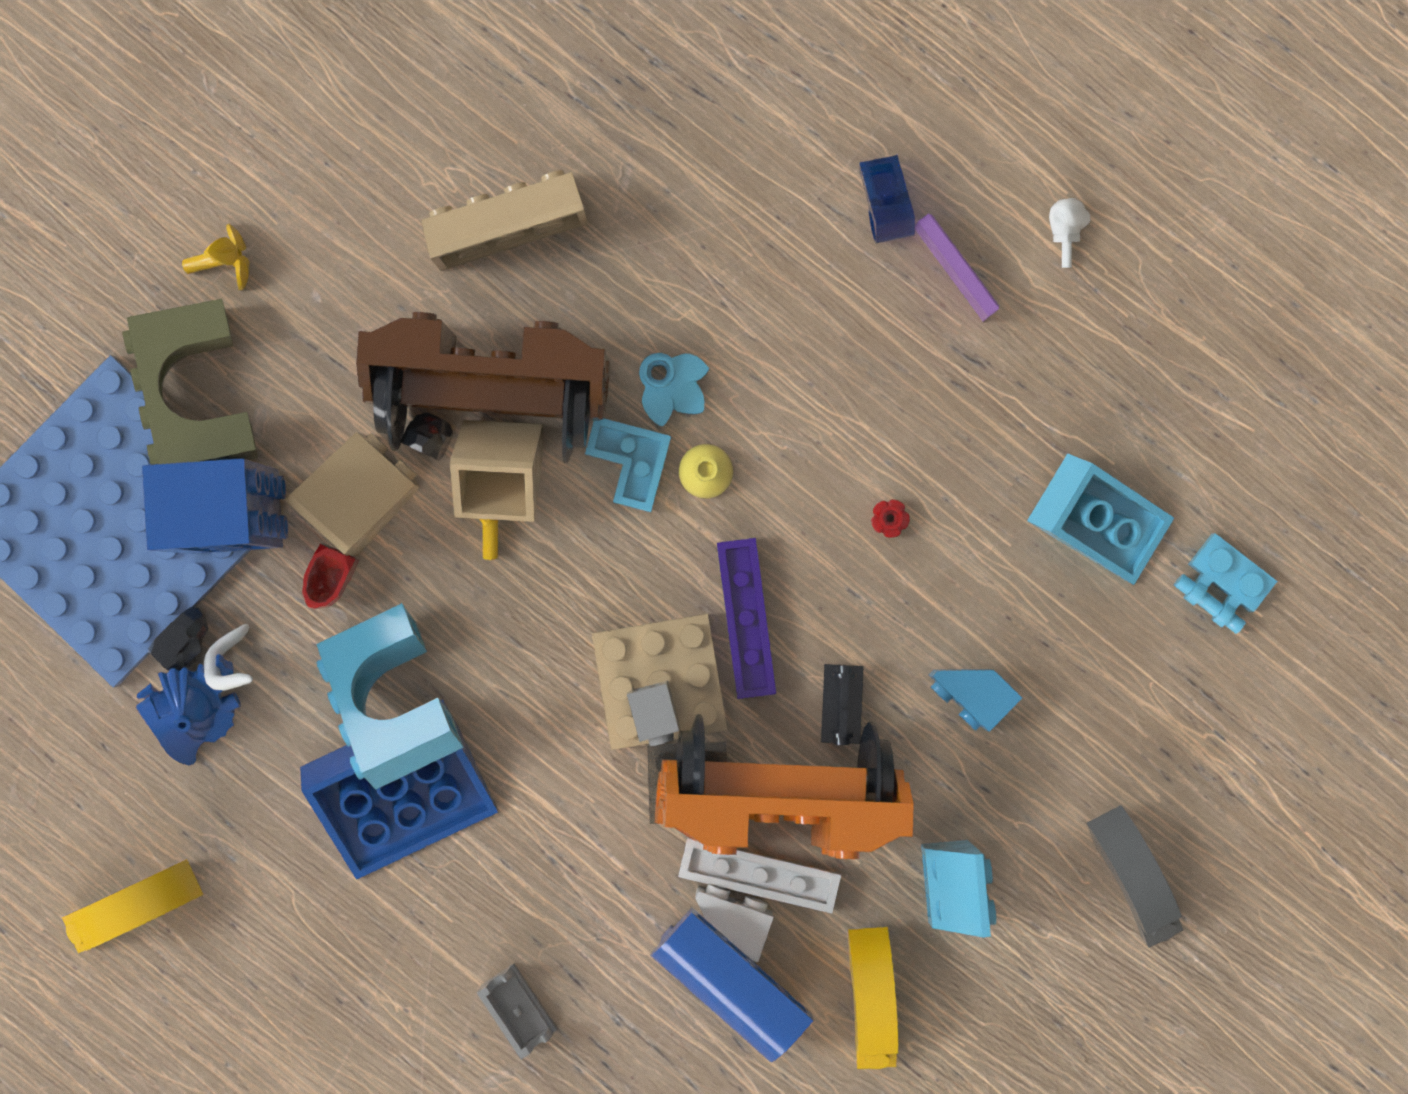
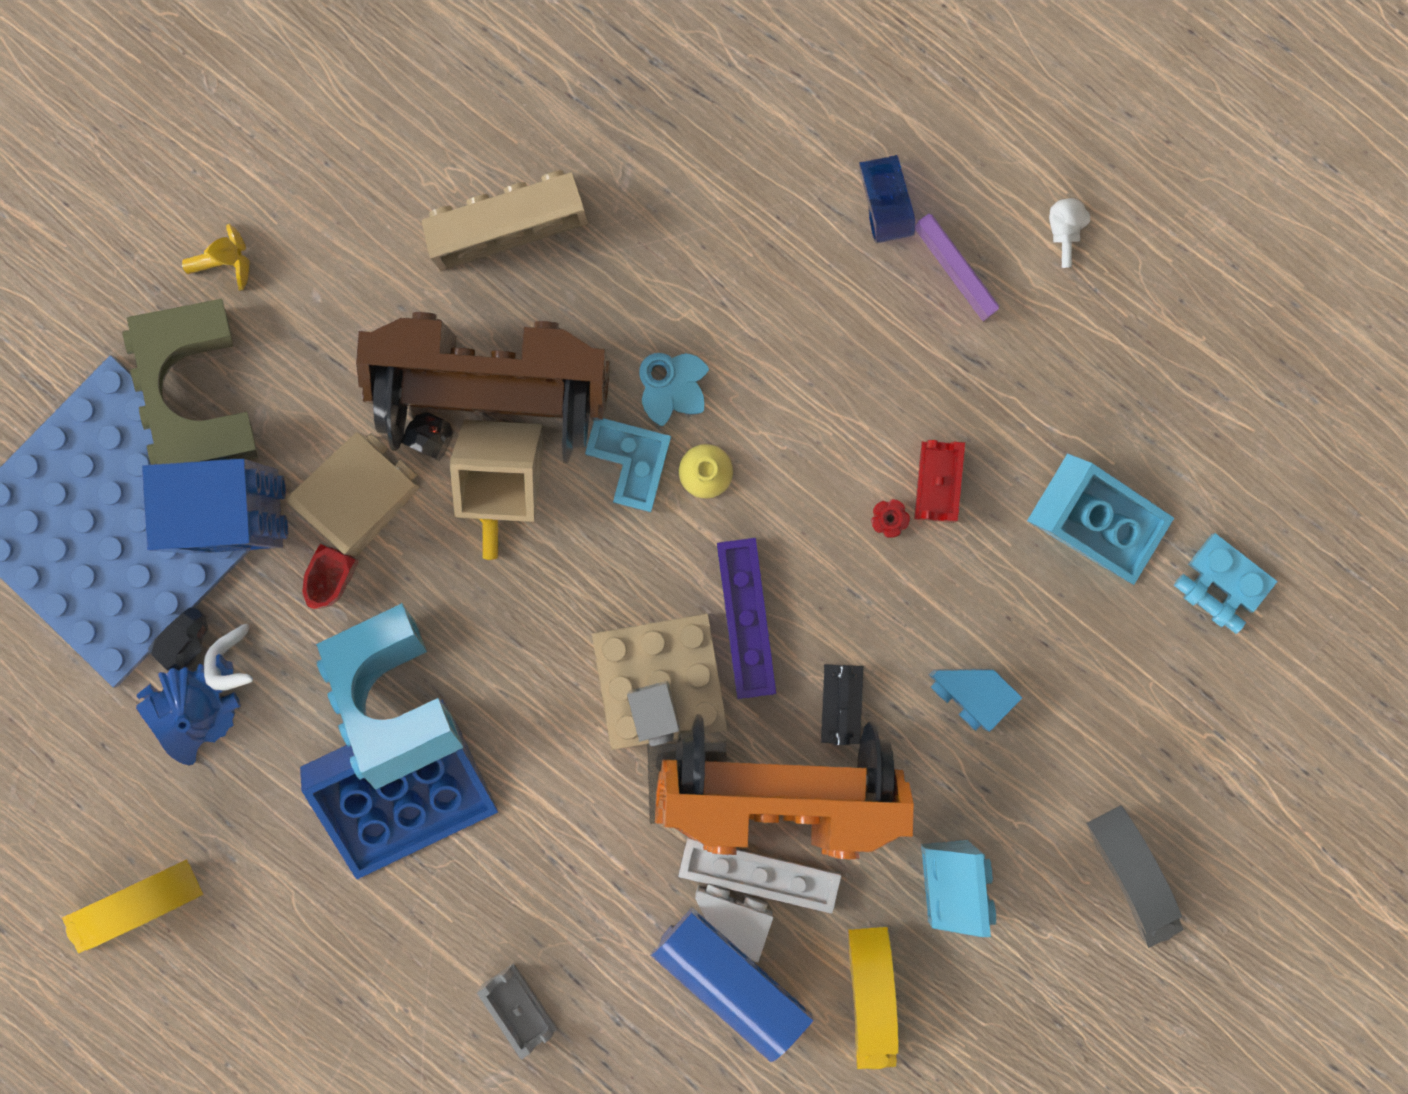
(939, 481): none -> red hinge

